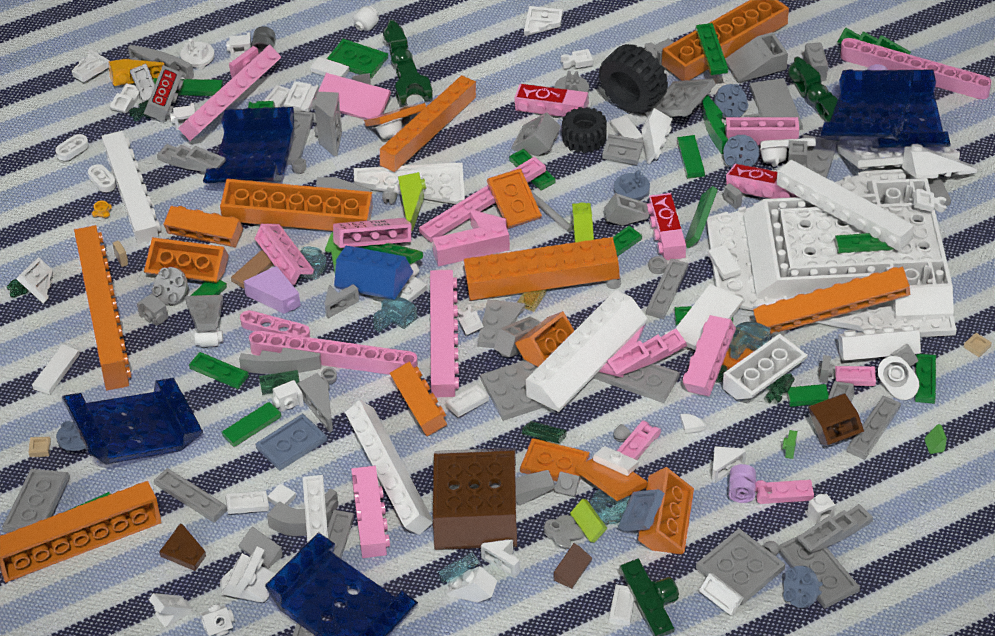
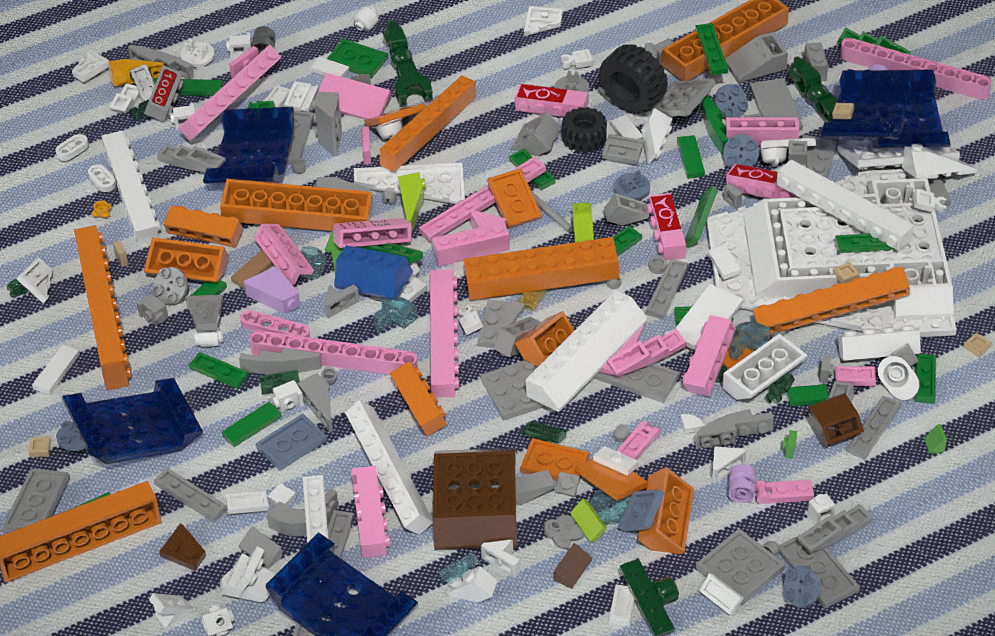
(366, 145): none -> bright pink tile
(467, 401): white plate -> none
(726, 428): none -> light grey slope
(843, 111): none -> tan tile
(846, 272): none -> tan tile

